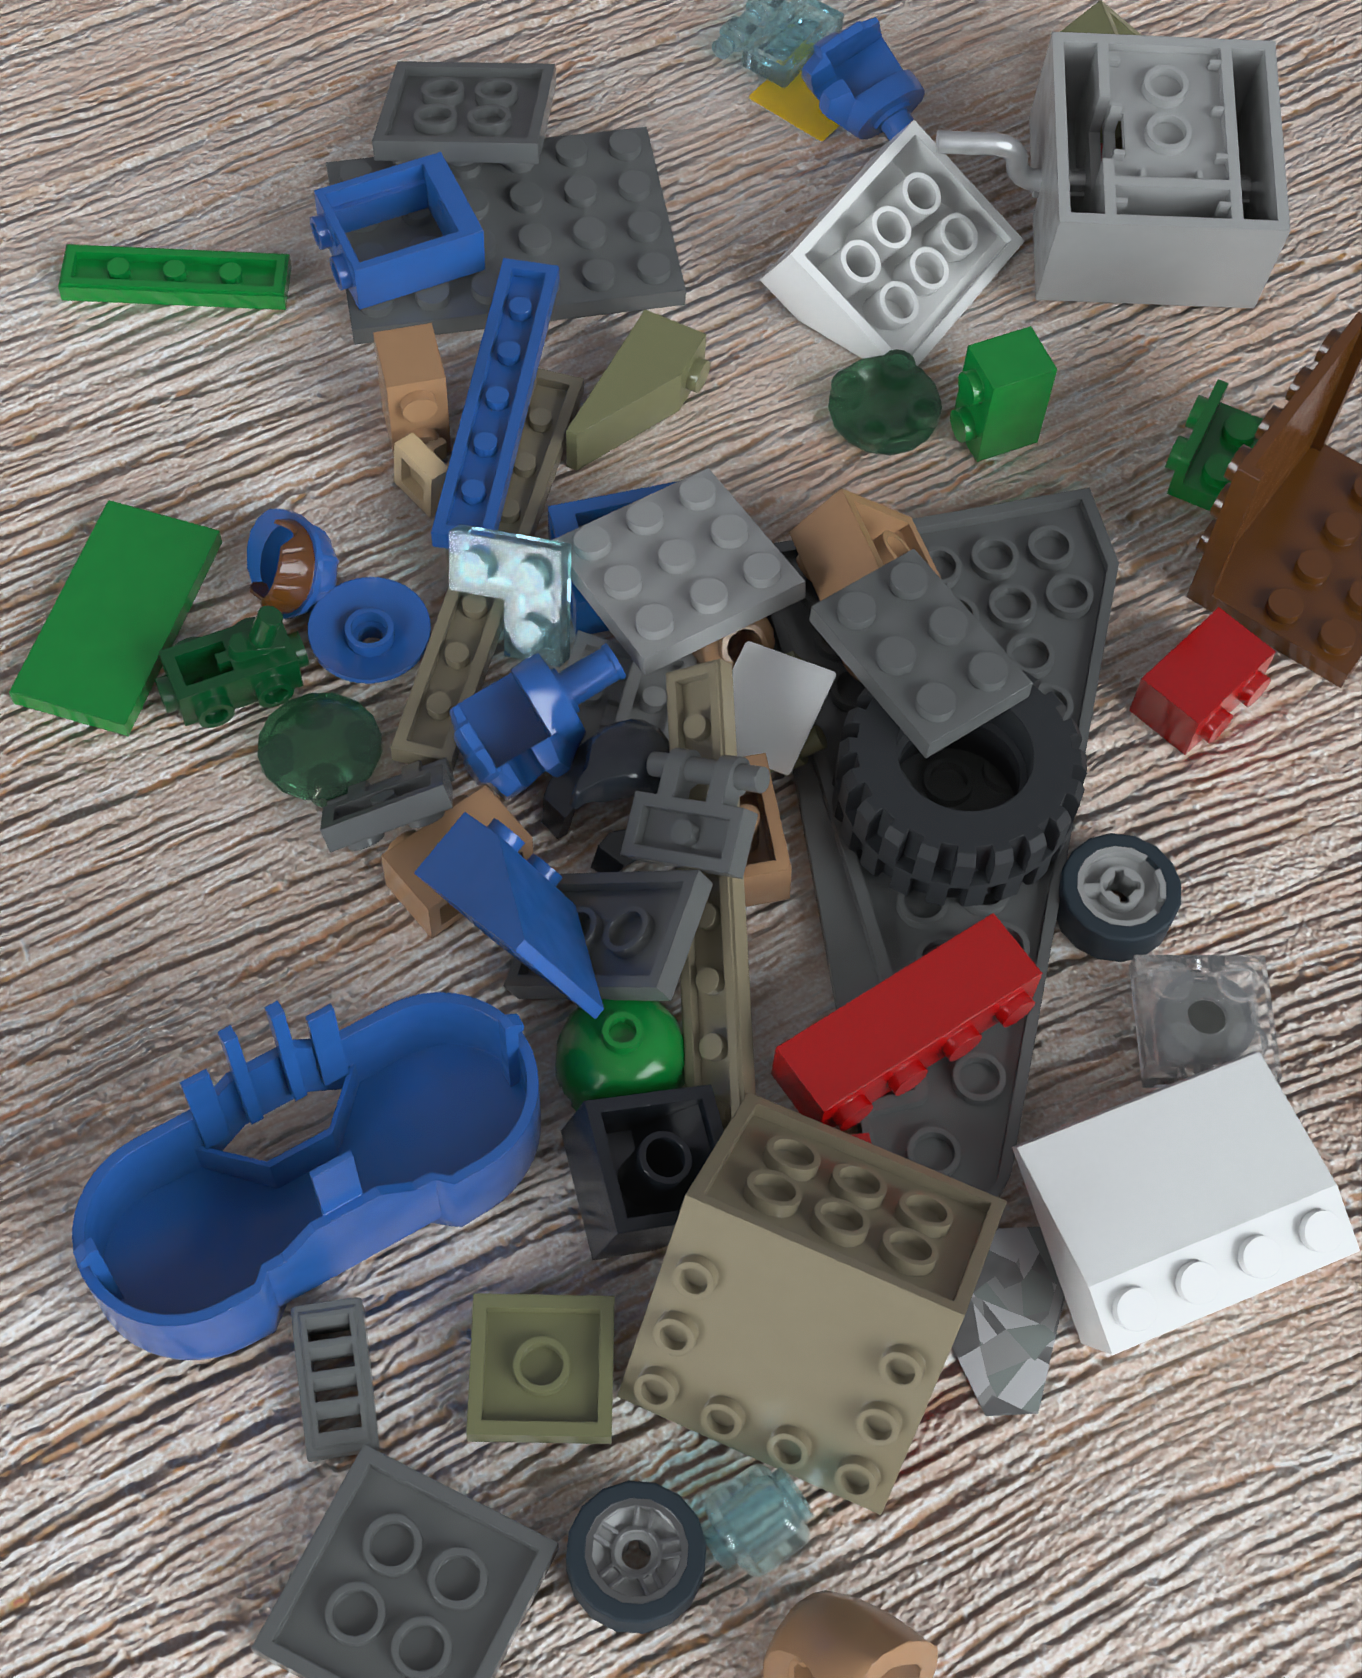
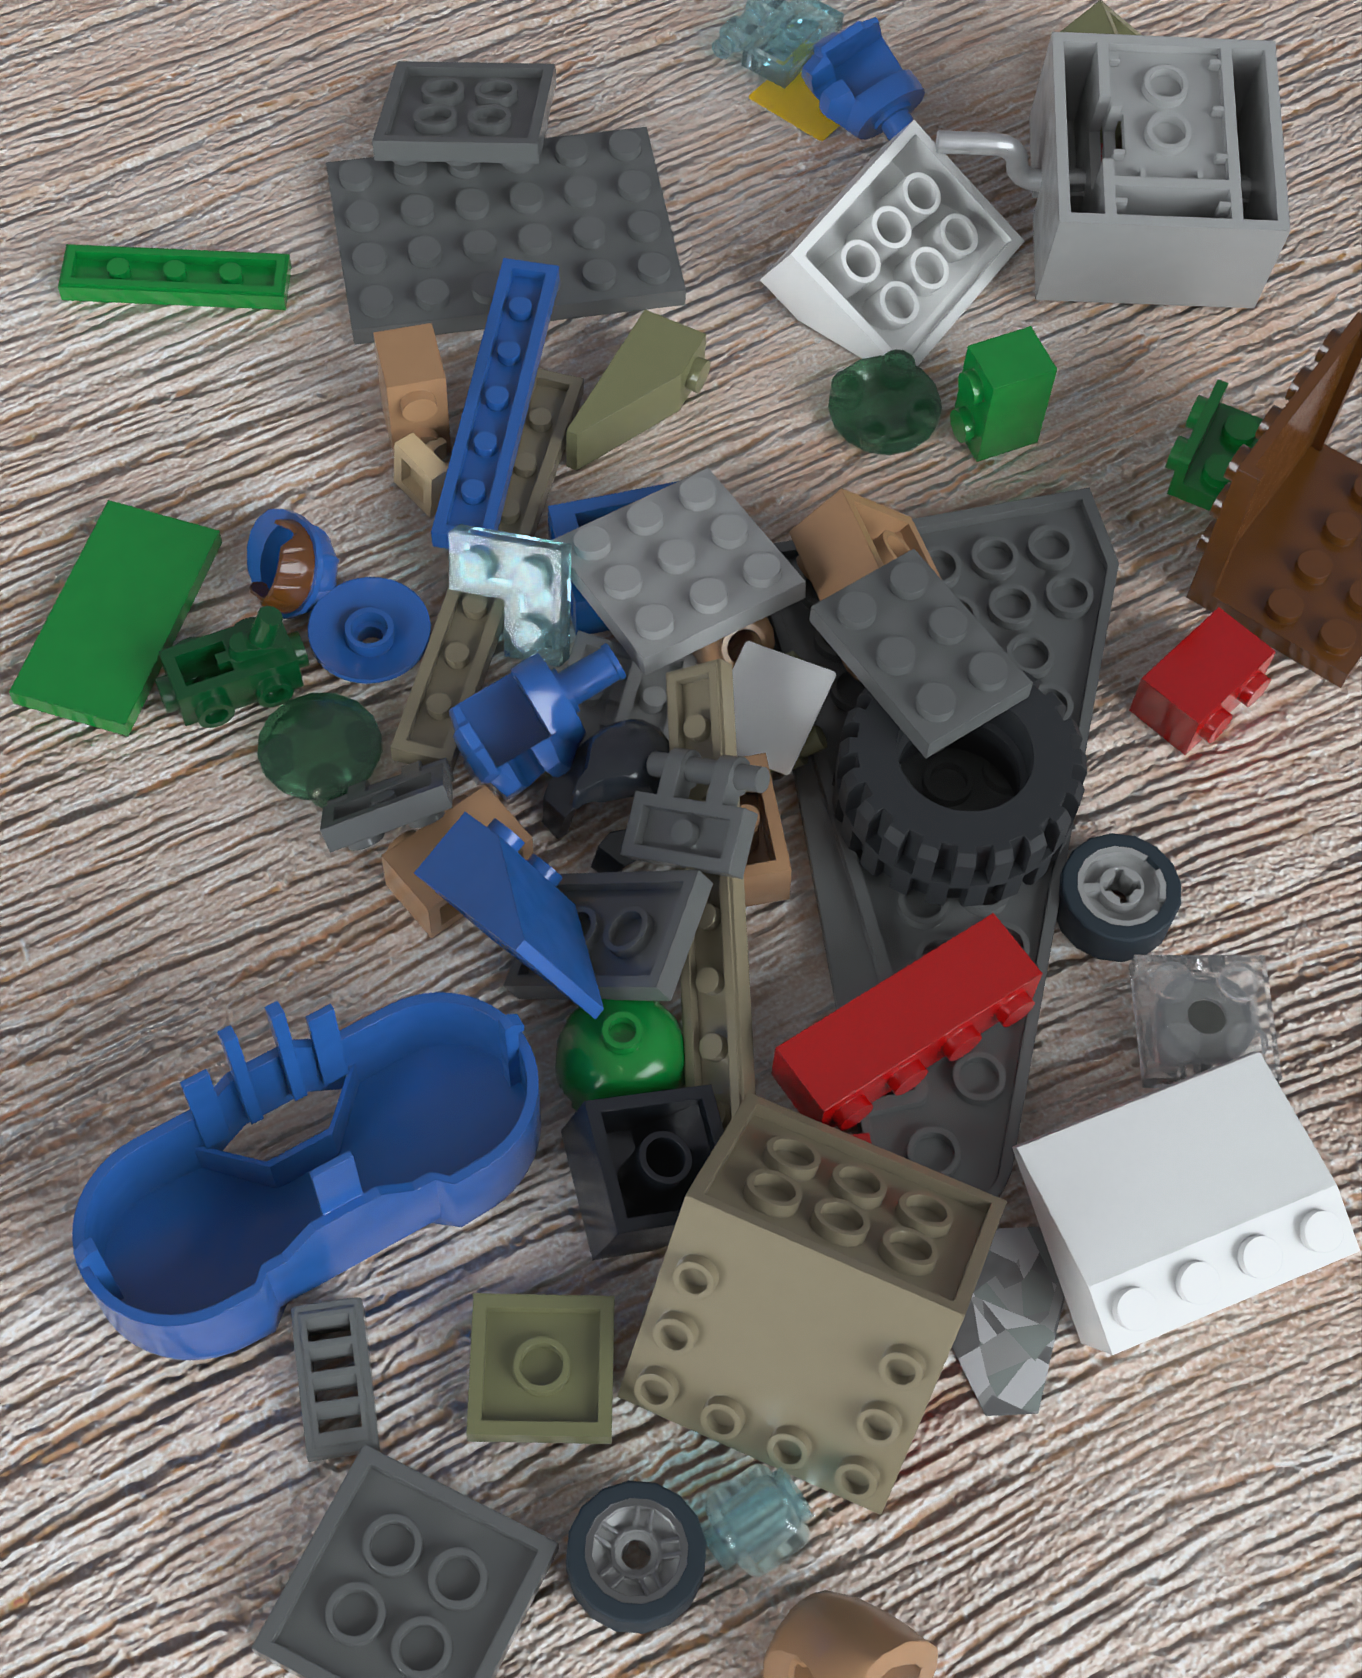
(391, 194): blue window -> none

